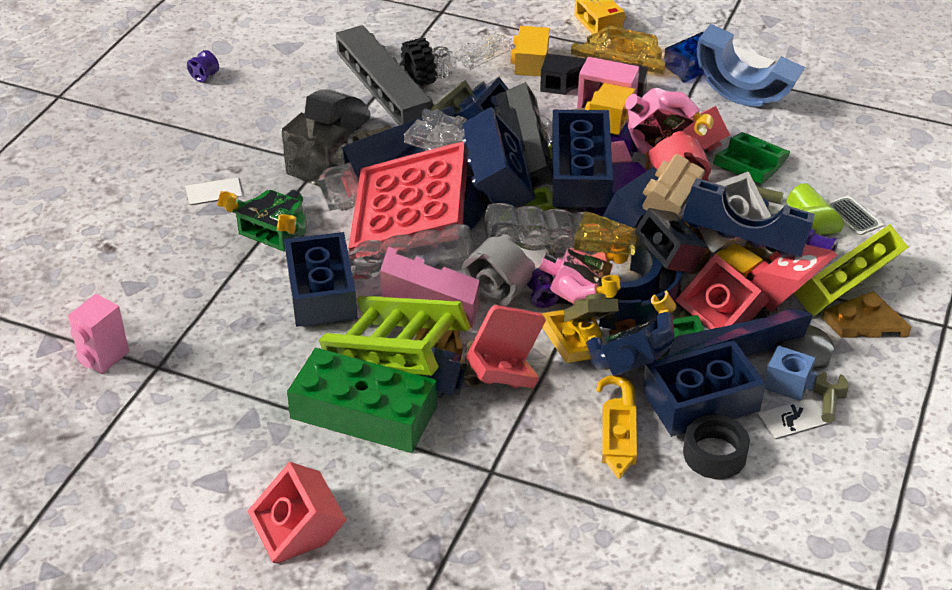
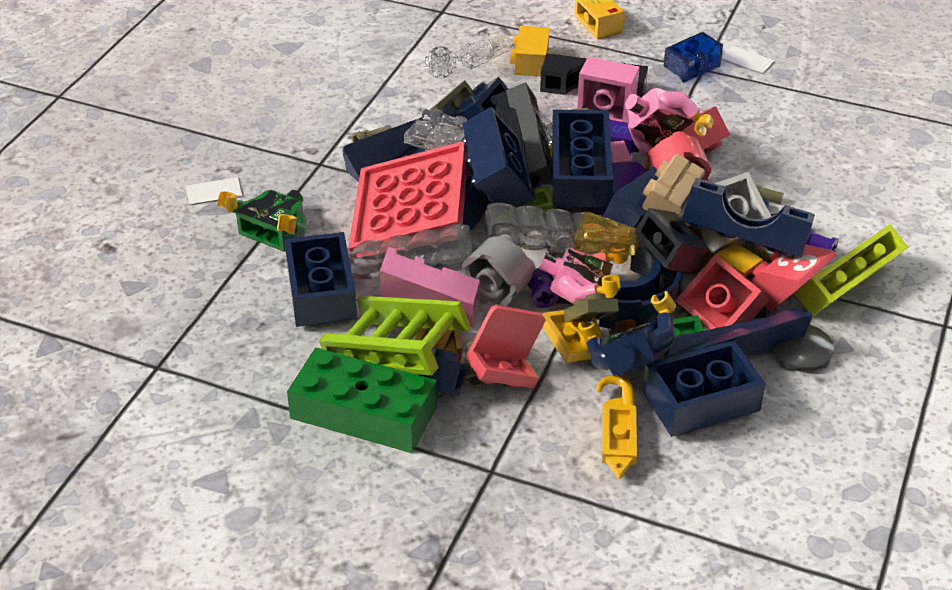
(98, 333): bright pink piece -> none
(203, 65): dark purple wheel -> none
(296, 513): coral slope -> none
(312, 148): clear smoke brick -> none
(337, 109): black slope -> none
(339, 187): clear brick -> none
(382, 75): dark grey brick -> none
(419, 61): black tyre -> none
(612, 98): yellow brick -> none
(623, 47): clear yellow wing -> none
(714, 465): black tyre -> none
(738, 80): medium blue brick -> none
(751, 155): green slope -> none
(790, 373): medium blue brick -> none
(792, 418): white sticker -> none
(826, 218): lime brick -> none
(830, 394): olive bar -> none
(855, 215): sticker -> none
(866, 317): pearl gold wing -> none

